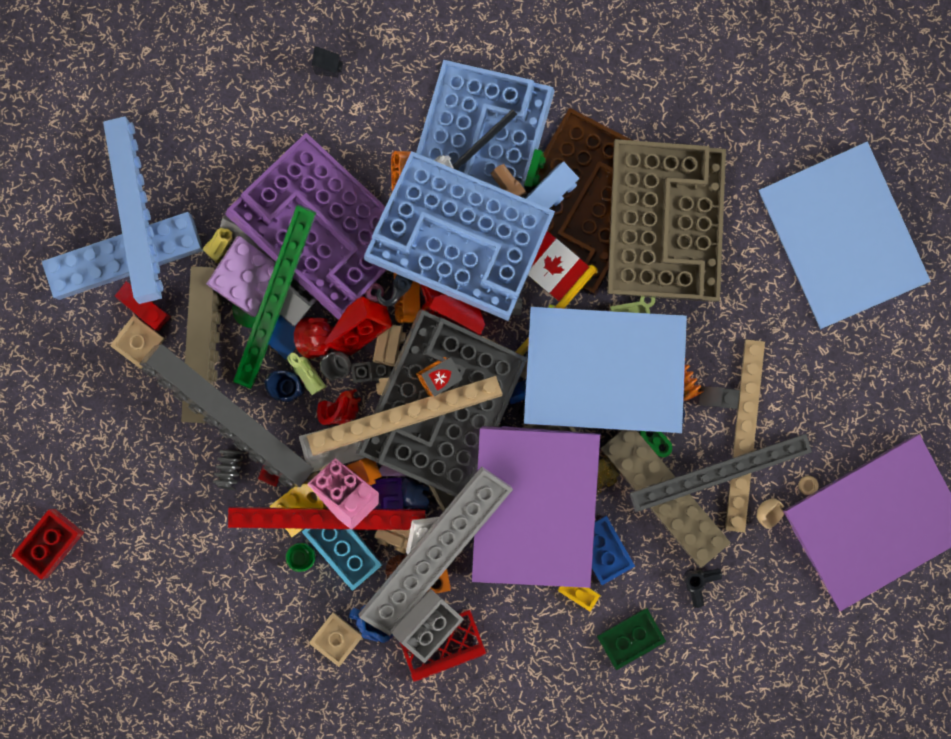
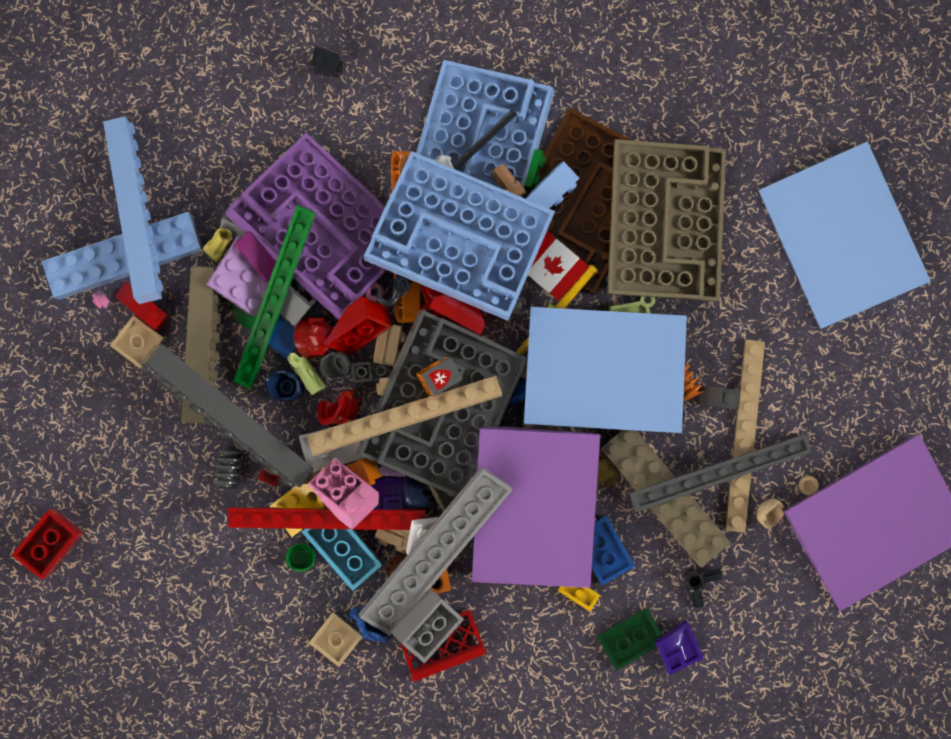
(100, 300): none -> bright pink plate
(256, 255): none -> magenta tile
(654, 442): green plate -> none
(678, 648): none -> dark purple plate

